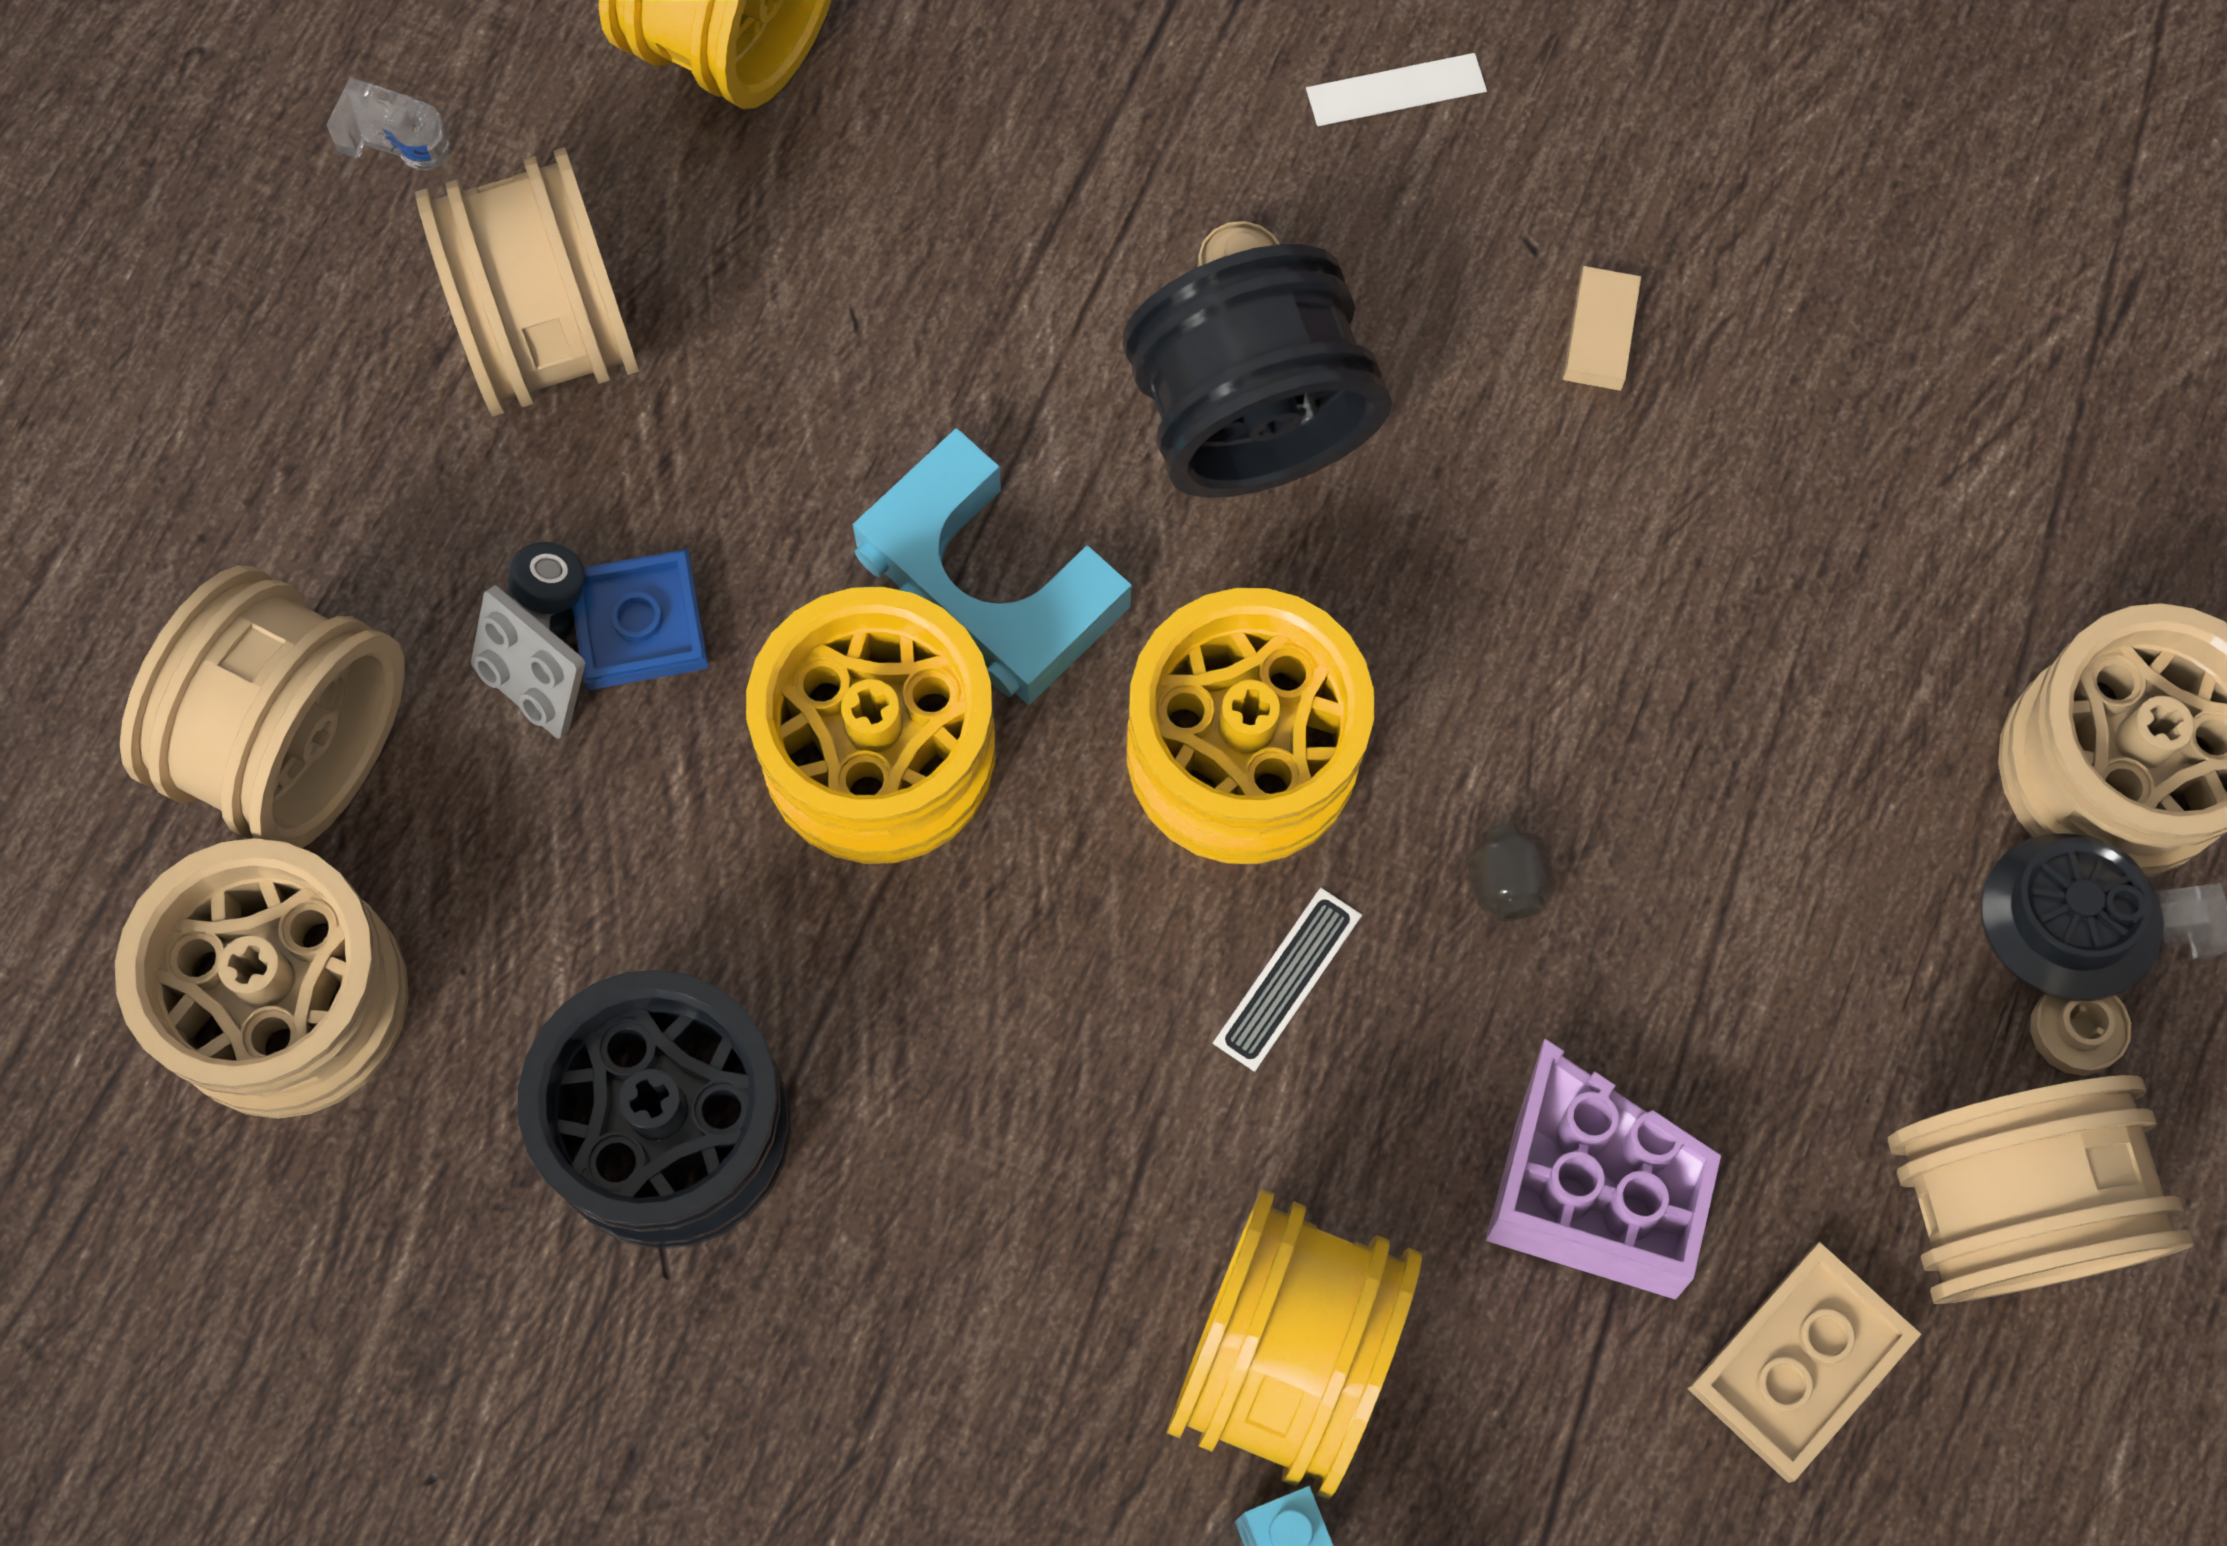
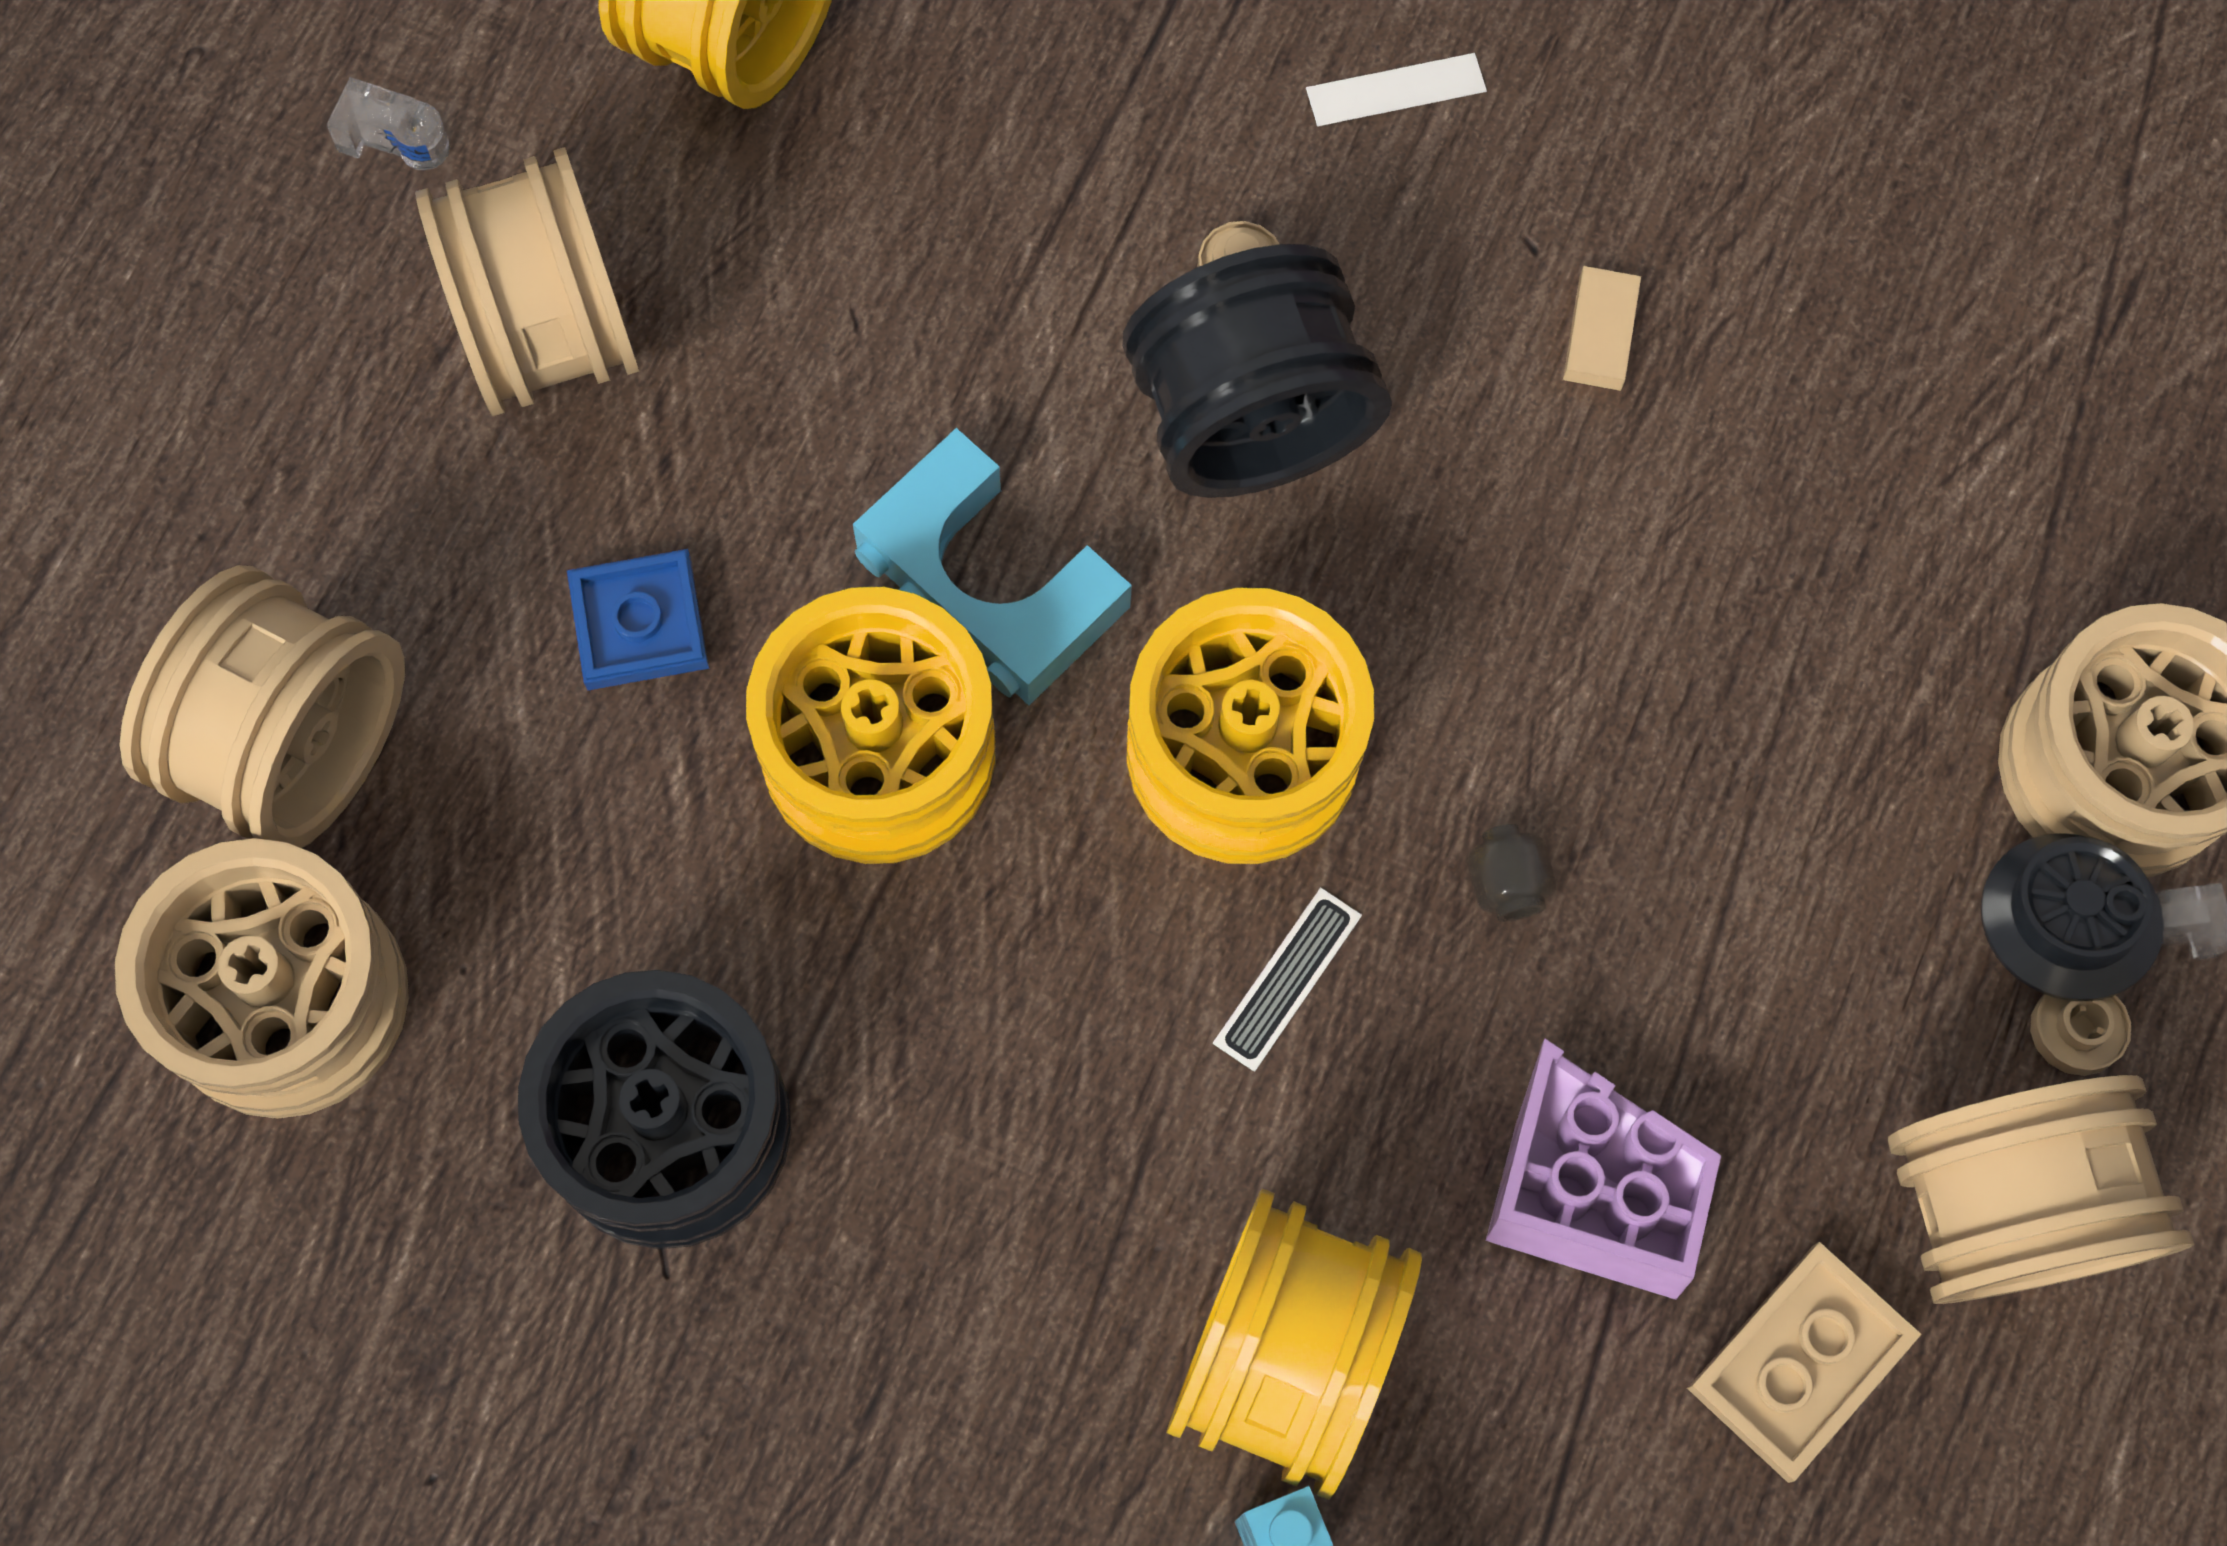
(522, 635): light grey plate -> none

